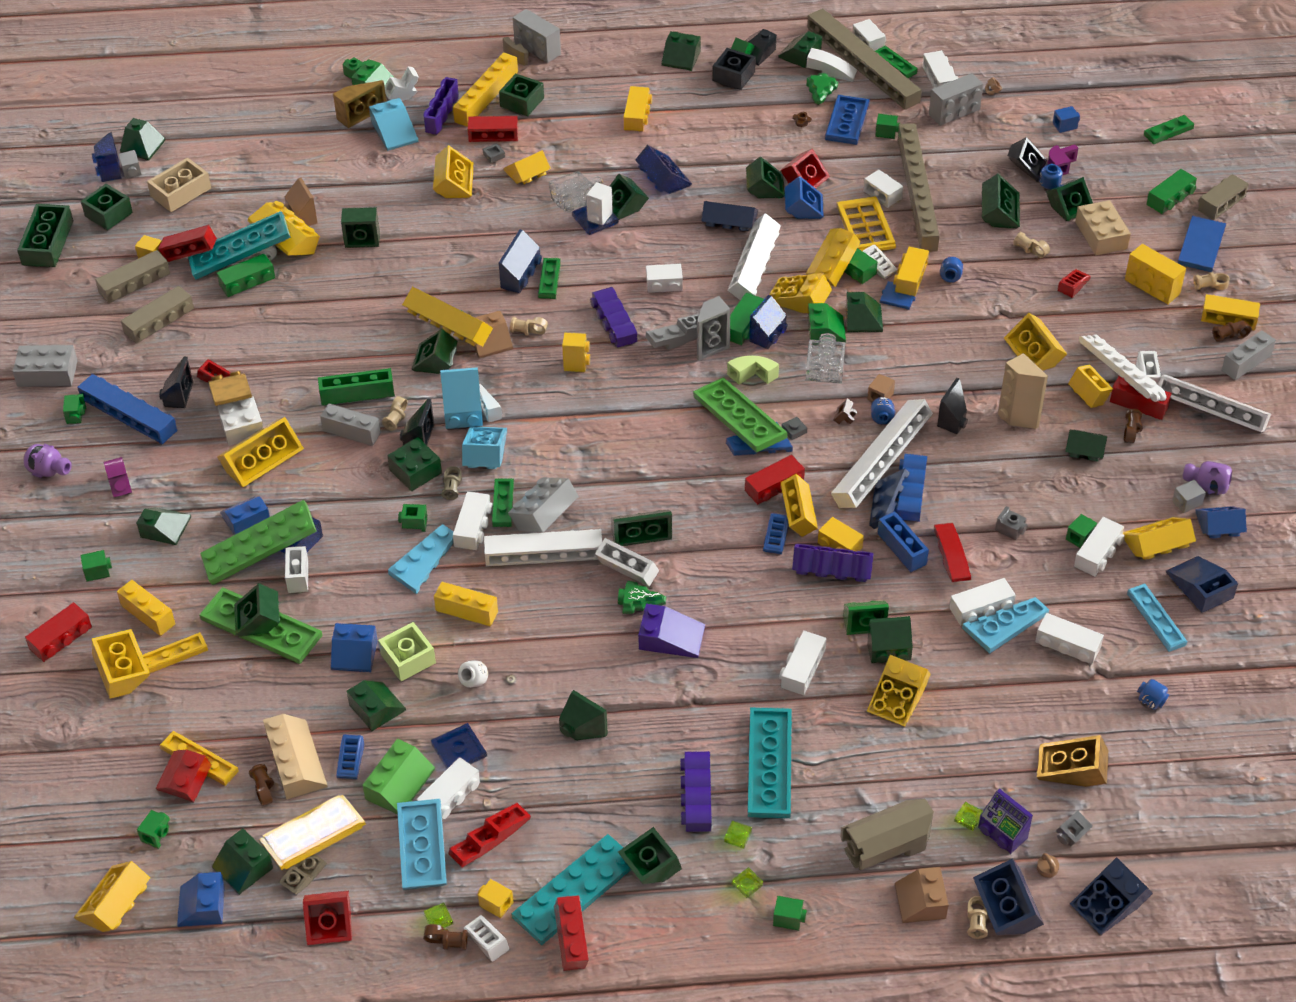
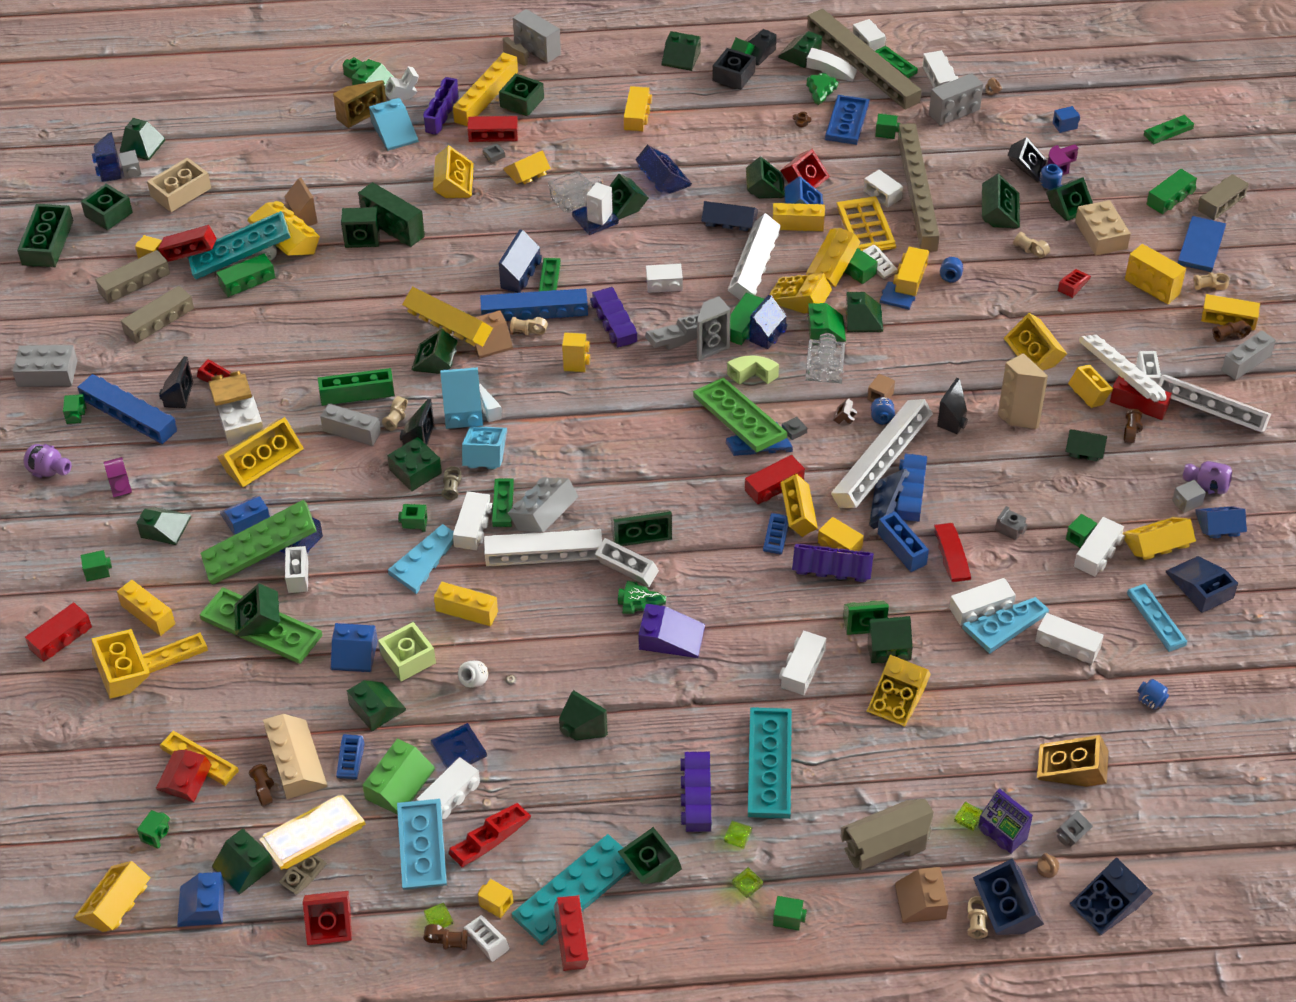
(394, 214): none -> dark green brick
(537, 304): none -> blue brick
(799, 216): none -> yellow brick

